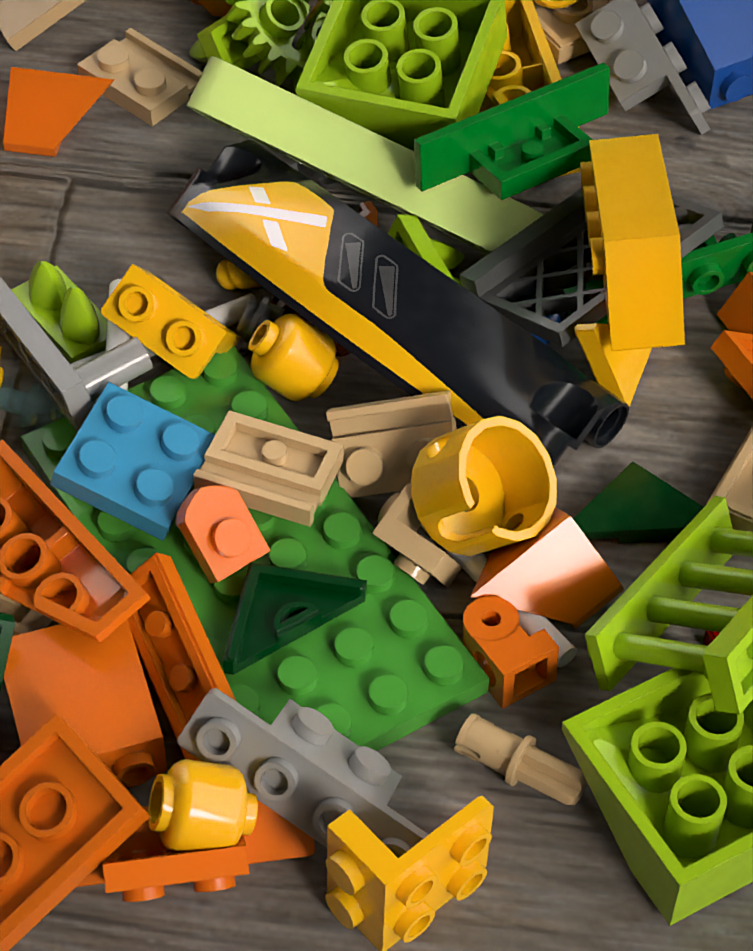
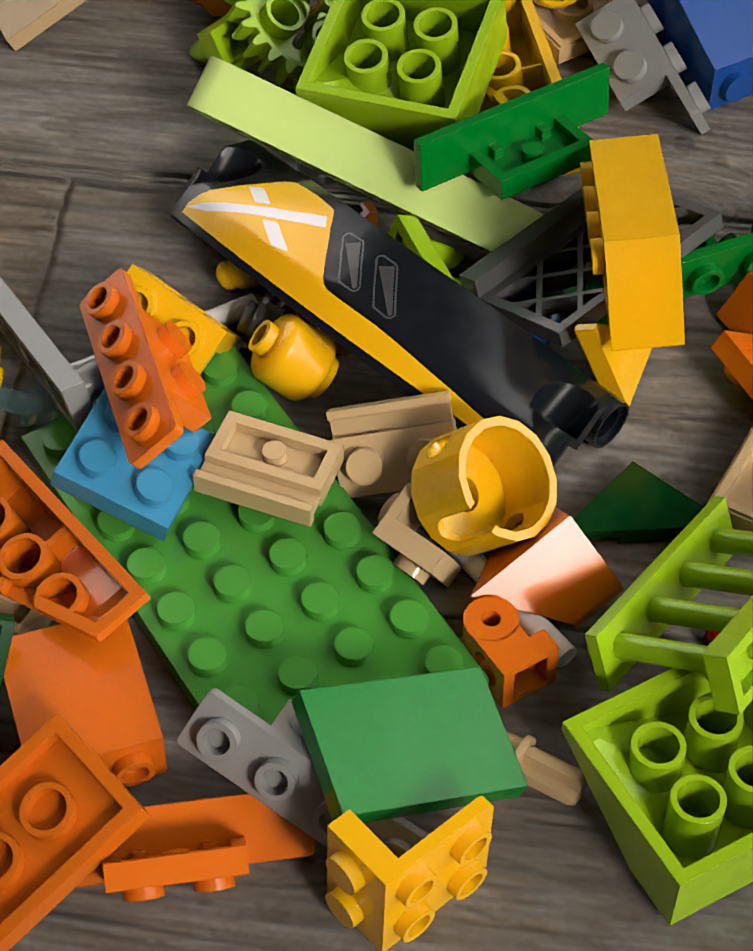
(46, 108): orange slope -> none
(63, 312): lime tile -> none
(142, 370): none -> orange bracket
(146, 76): tan plate -> none
(174, 644): orange tile -> none
(201, 806): yellow head -> none
(220, 531): orange plate -> none
(283, 606): dark green tile -> none
(408, 744): none -> green tile

